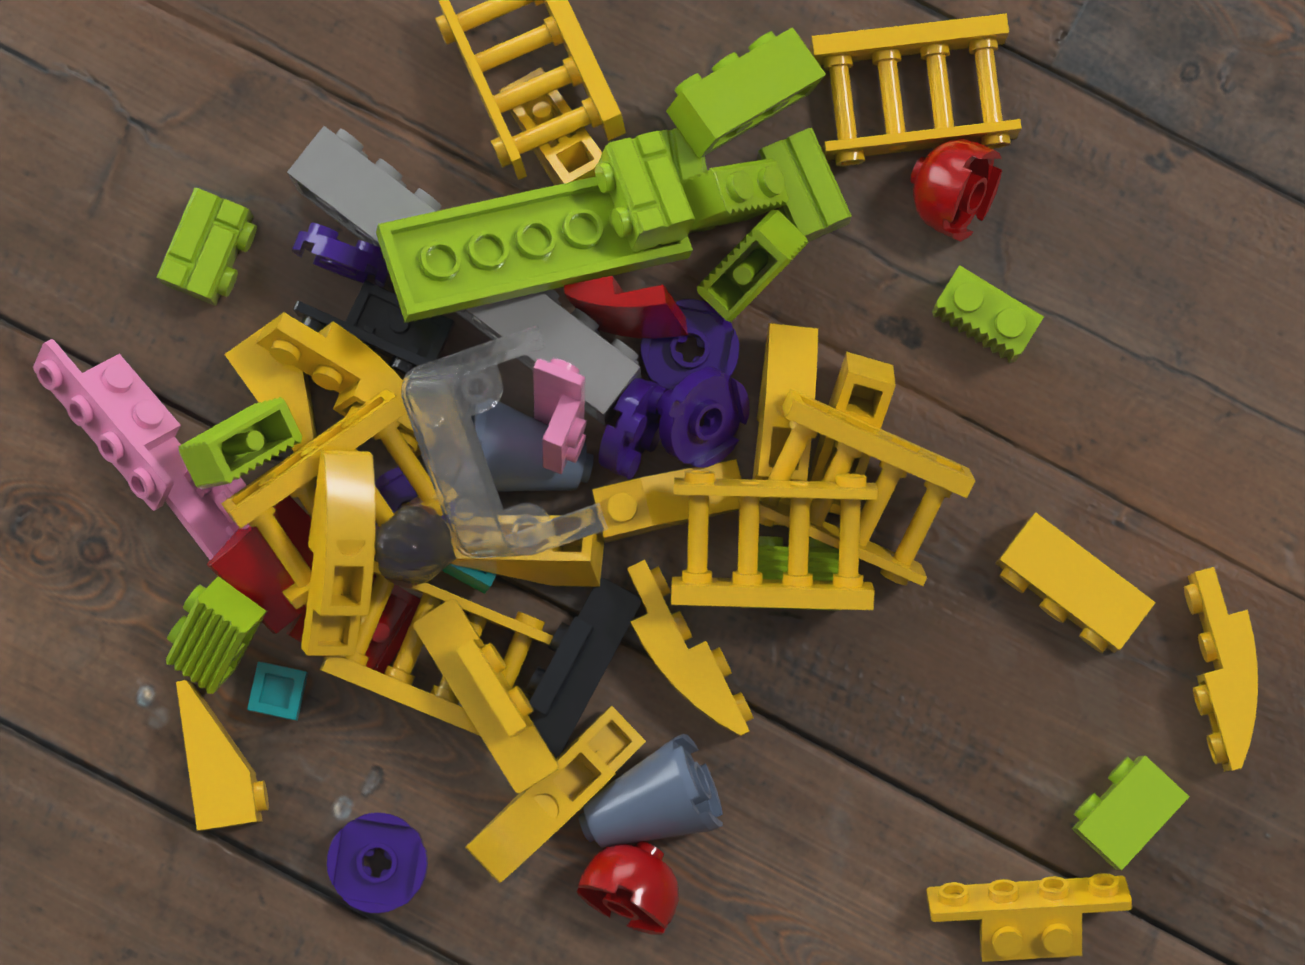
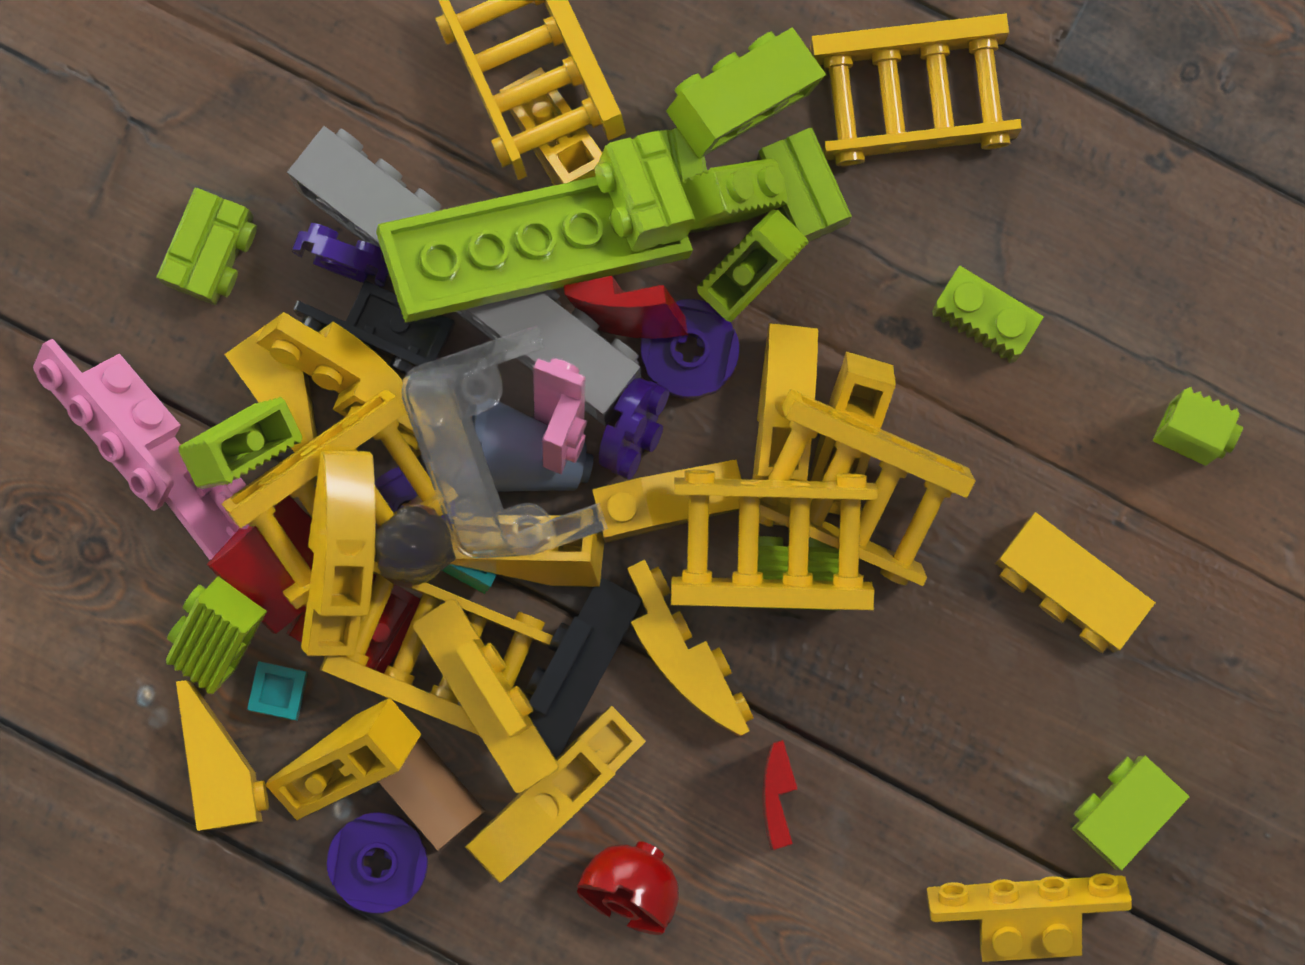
(346, 760): none -> yellow slope
(432, 796): none -> medium nougat brick
(655, 799): sand blue cone -> none
(686, 404): dark purple plate -> none
(776, 781): none -> red slope
(955, 186): red cylinder -> none
(1198, 427): none -> lime brick
(1232, 689): yellow slope -> none

